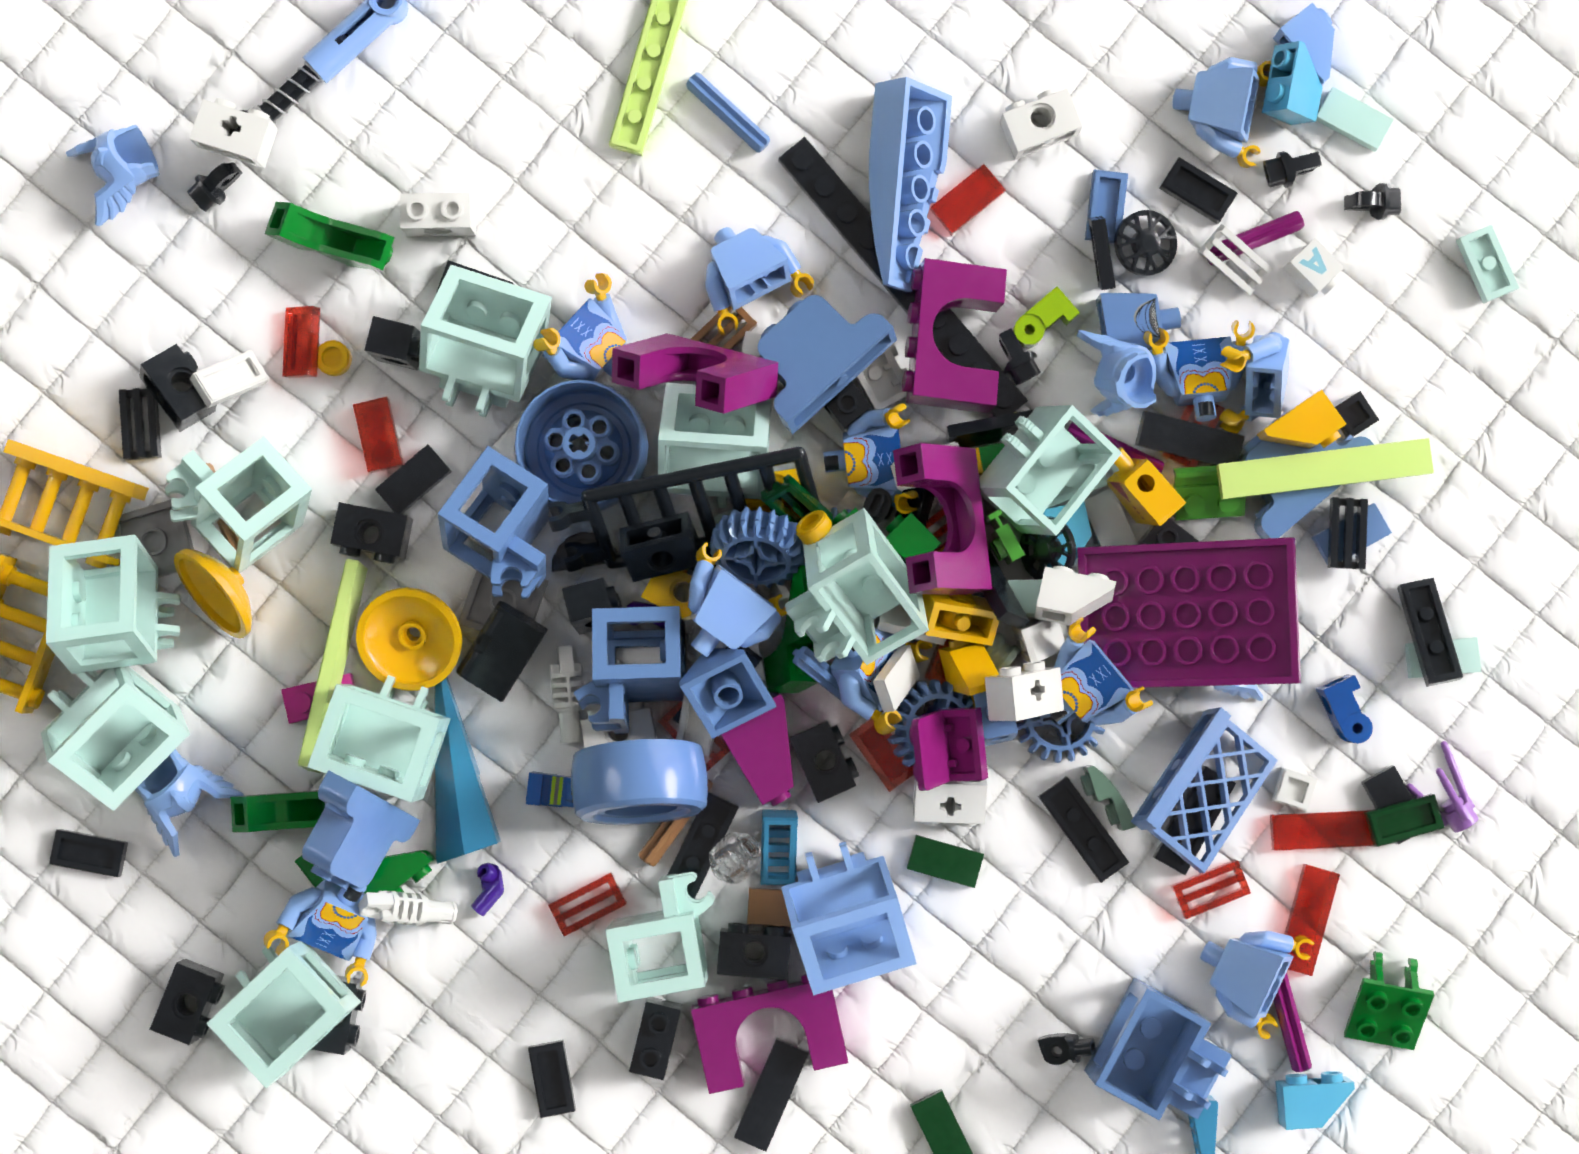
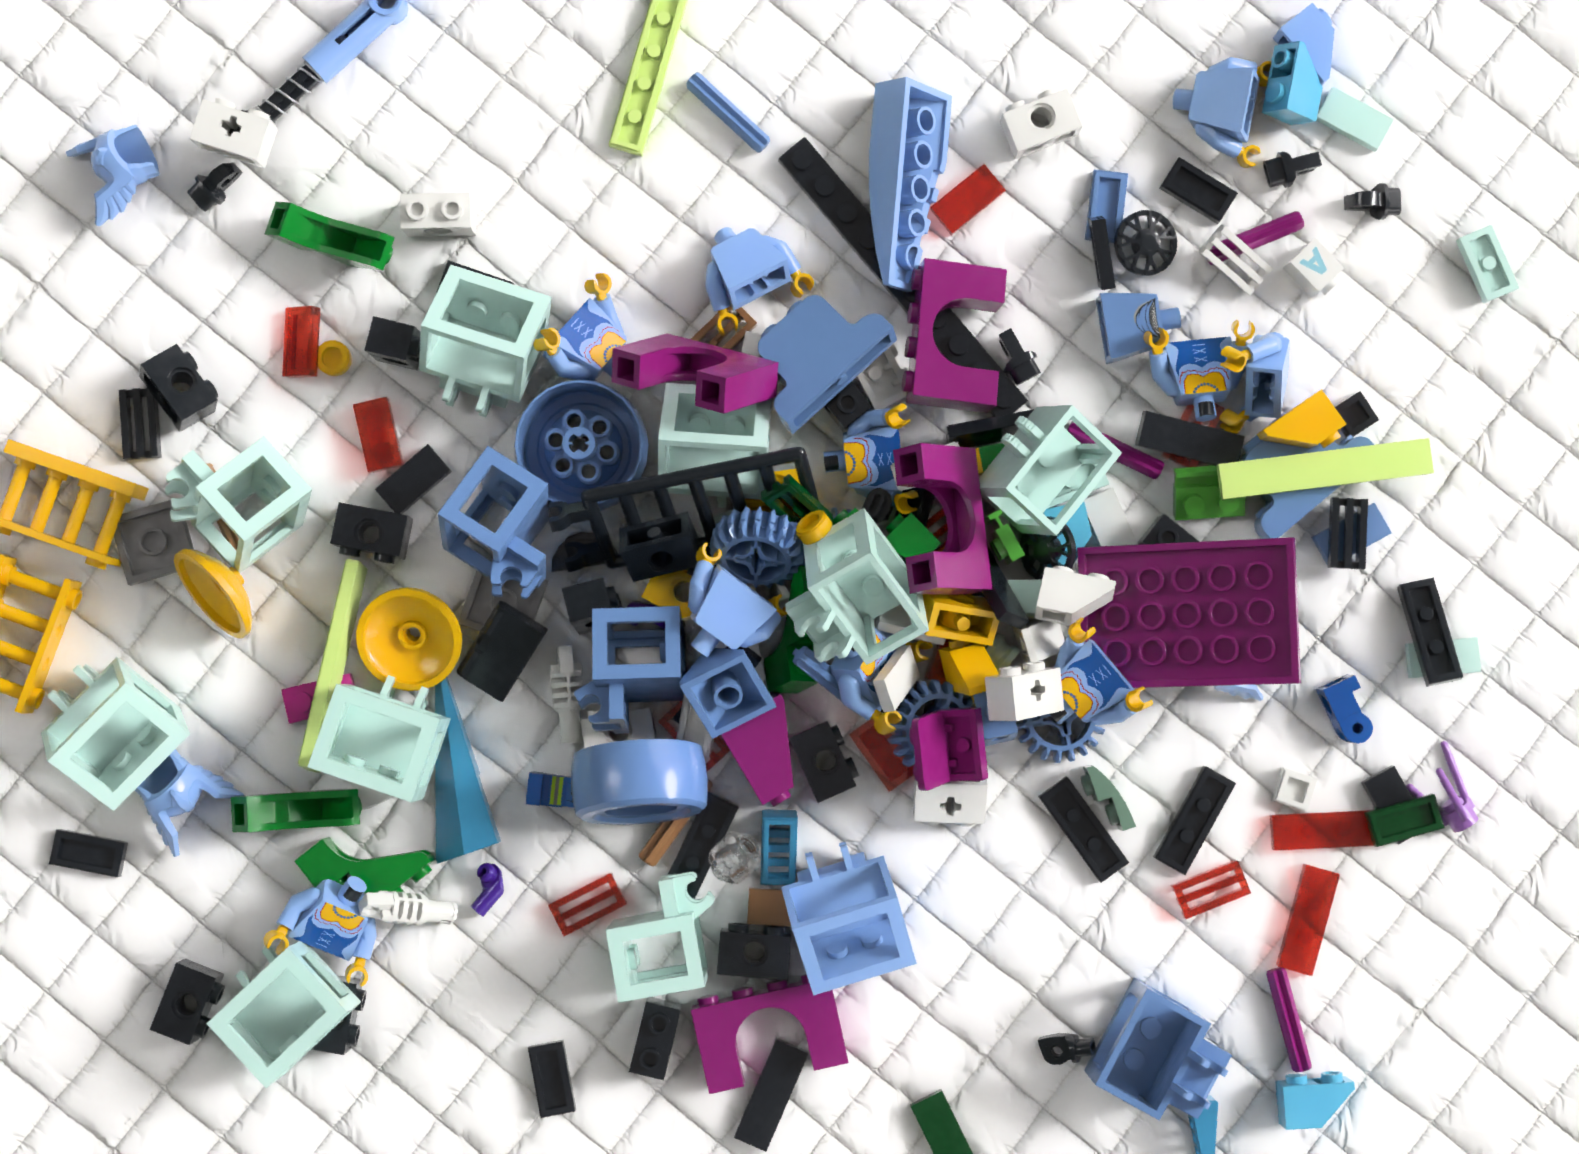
(109, 612): light aqua piece -> none
(229, 378): white tile -> none
(353, 832): medium blue brick -> none
(945, 861): dark green tile -> none
(1032, 325): lime leg -> none
(1123, 375): light blue helmet -> none
(1143, 490): yellow torso -> none
(1180, 773): medium blue fence -> none
(1251, 974): light blue torso -> none
(1389, 1012): green plate -> none

